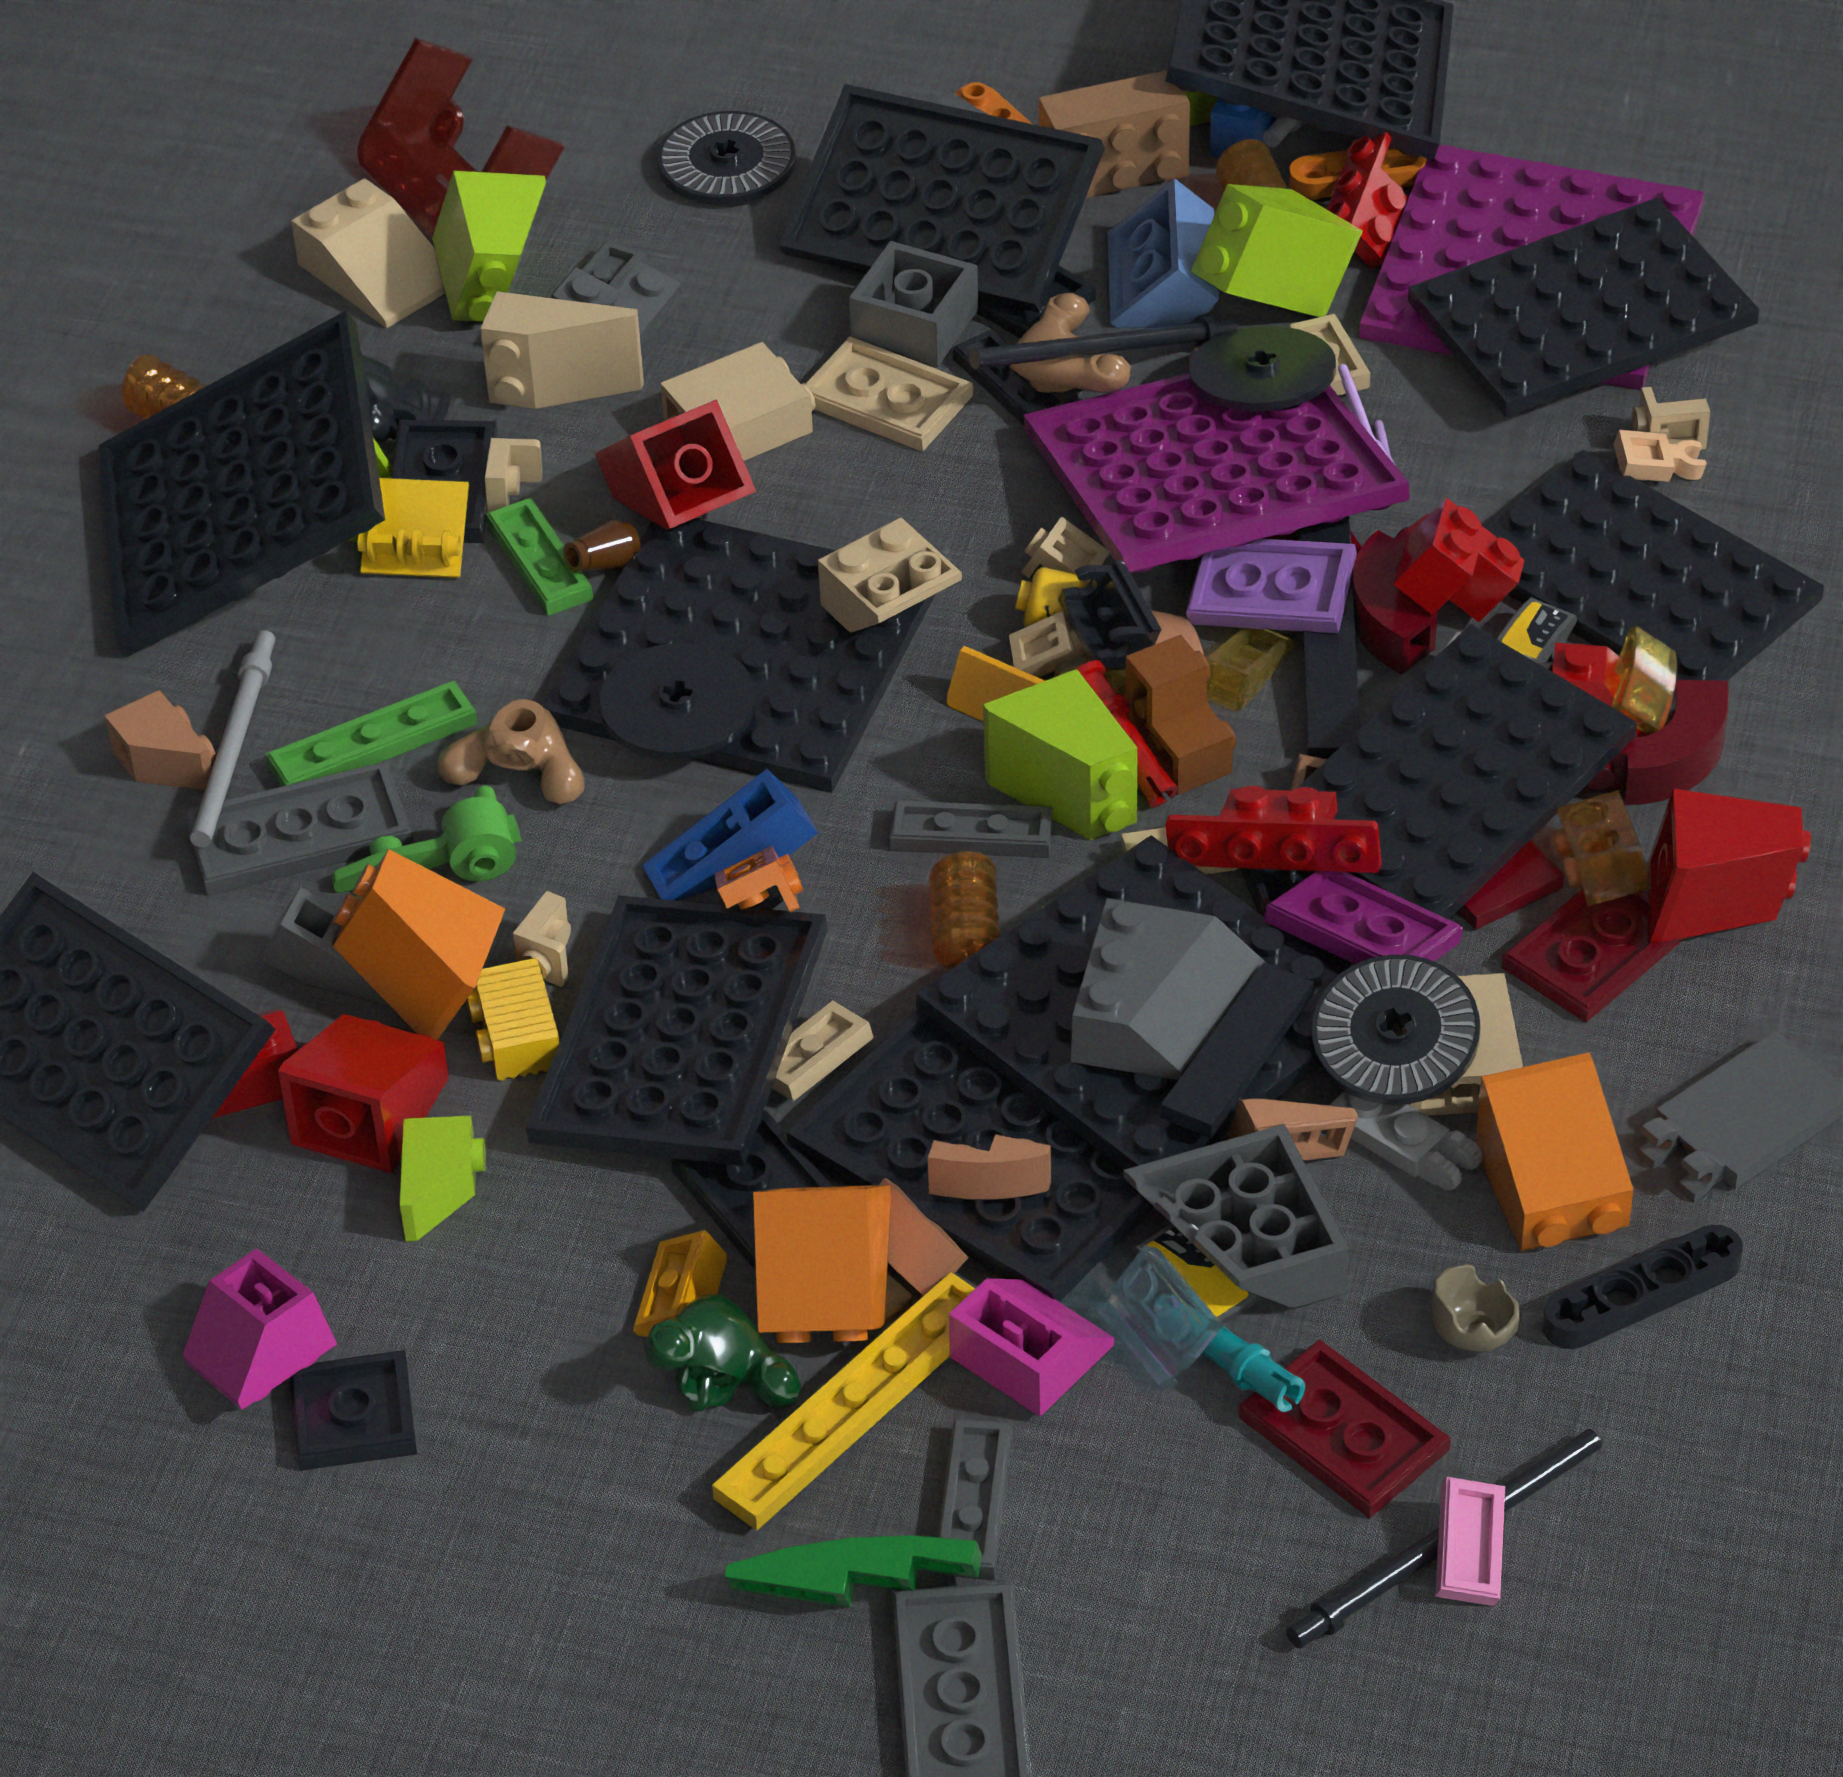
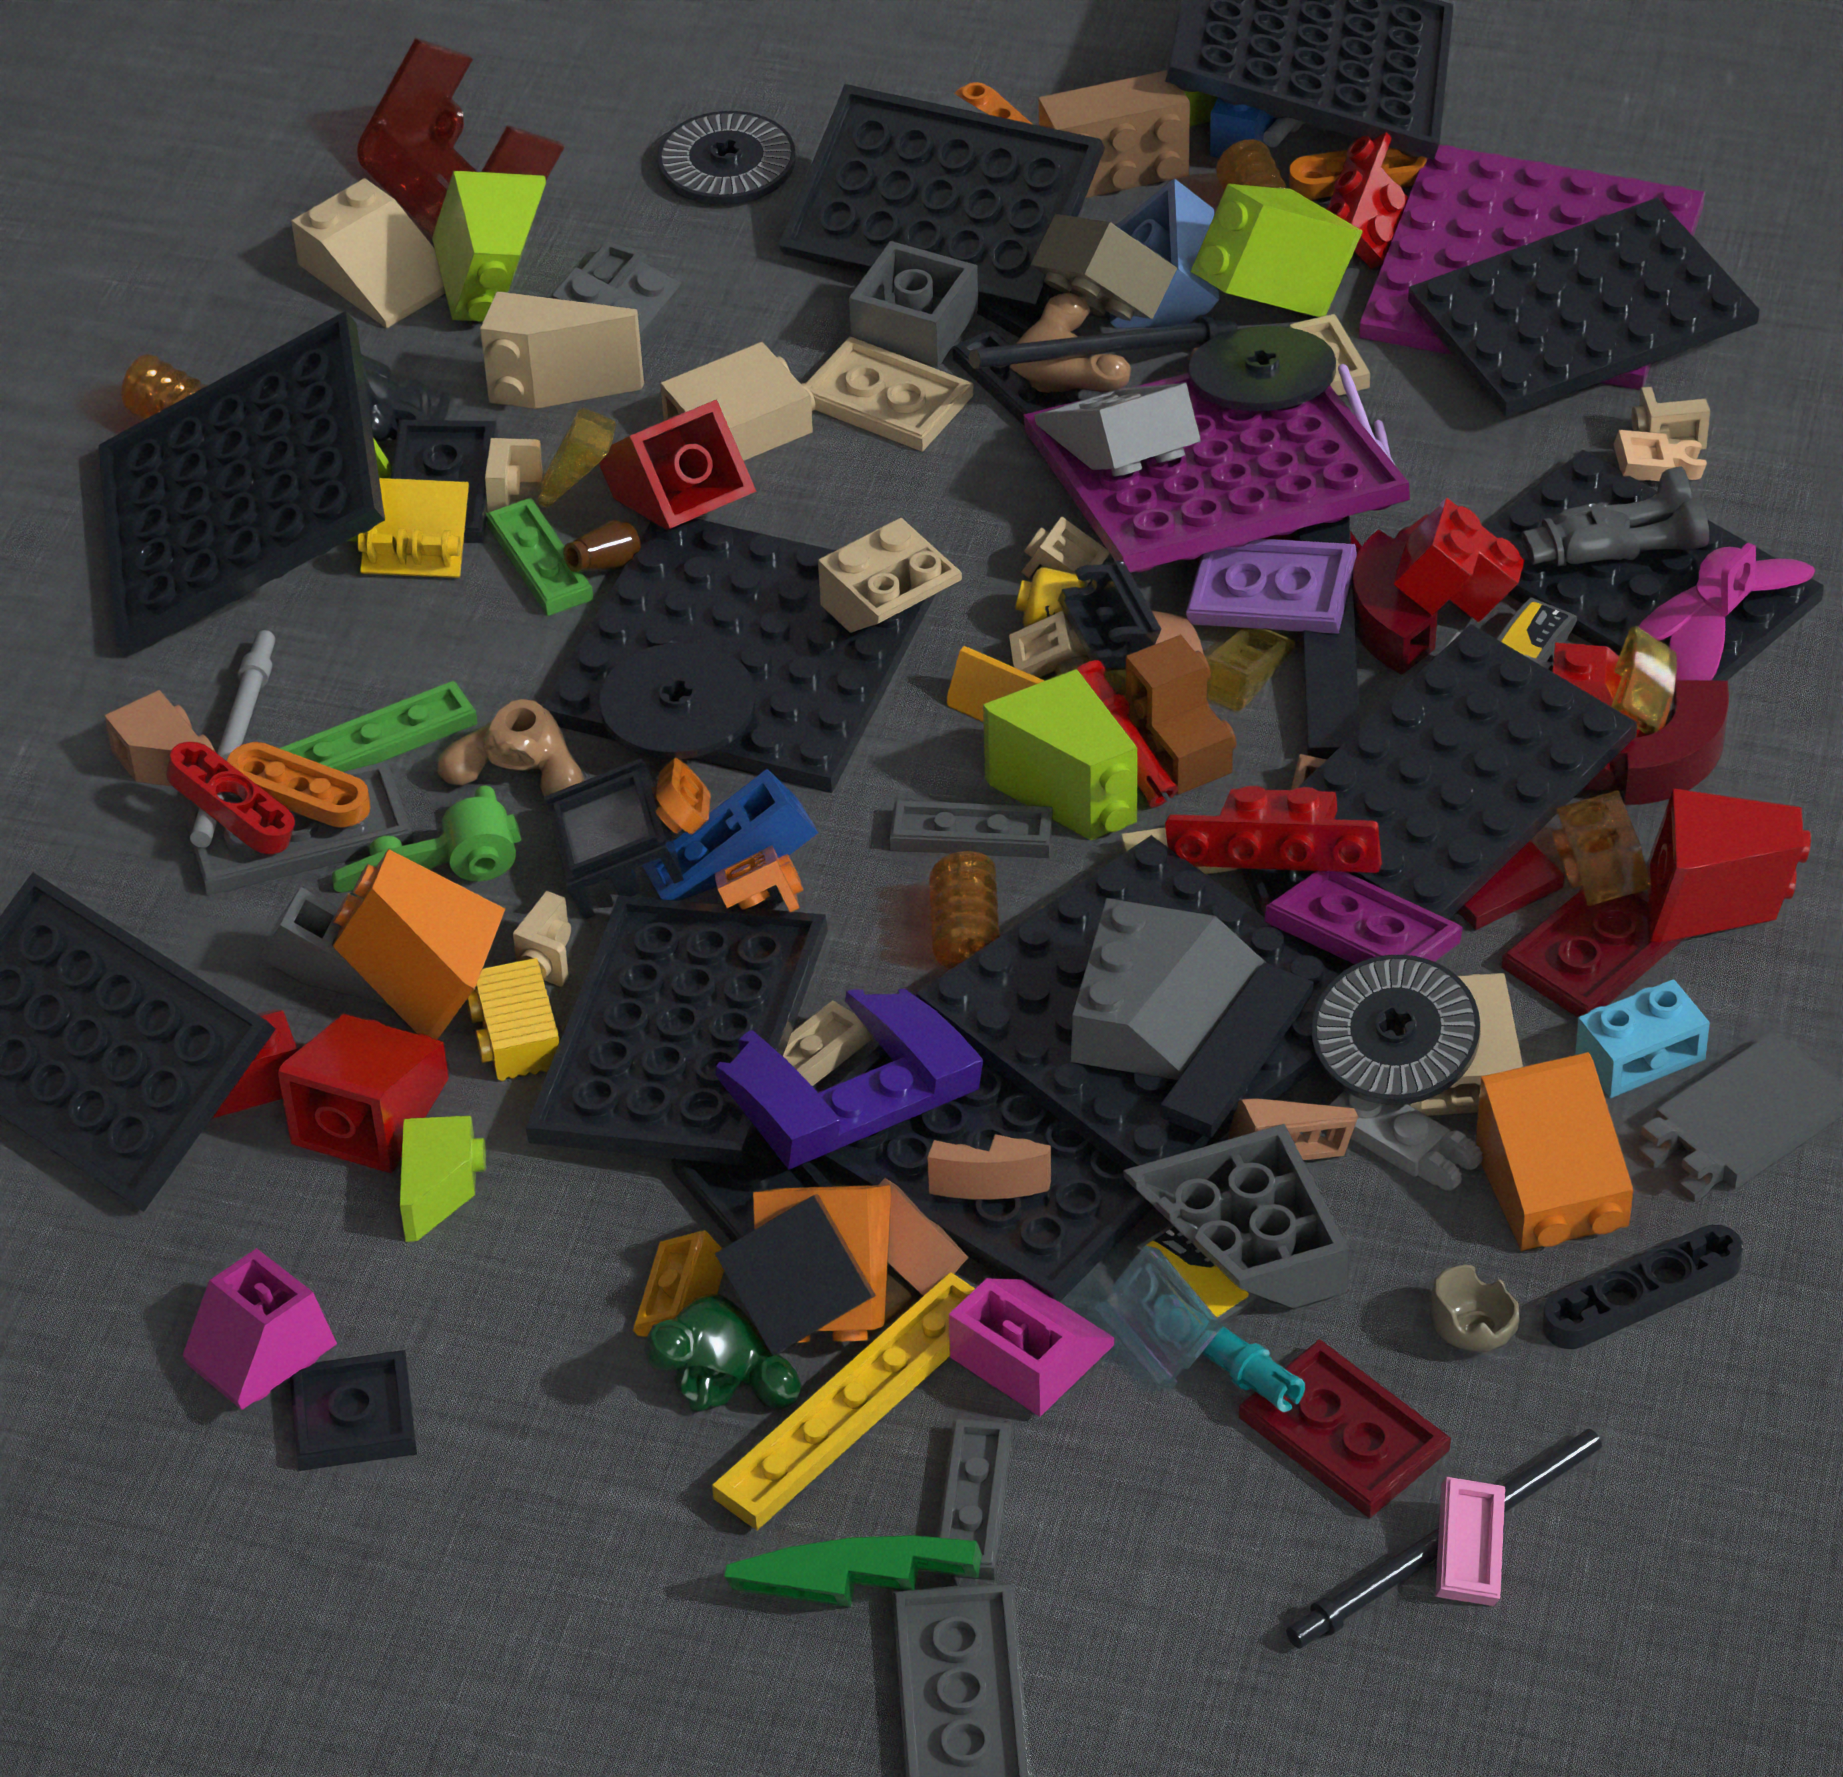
(256, 820): none -> red beam
(304, 784): none -> orange plate
(579, 452): none -> clear yellow slope
(608, 830): none -> black window
(682, 798): none -> orange plate
(795, 1274): none -> black tile
(927, 1070): none -> dark purple wedge
(1103, 267): none -> dark tan brick
(1125, 427): none -> light grey slope
(1622, 530): none -> dark grey piece
(1643, 1037): none -> medium azure brick
(1698, 614): none -> dark pink piece

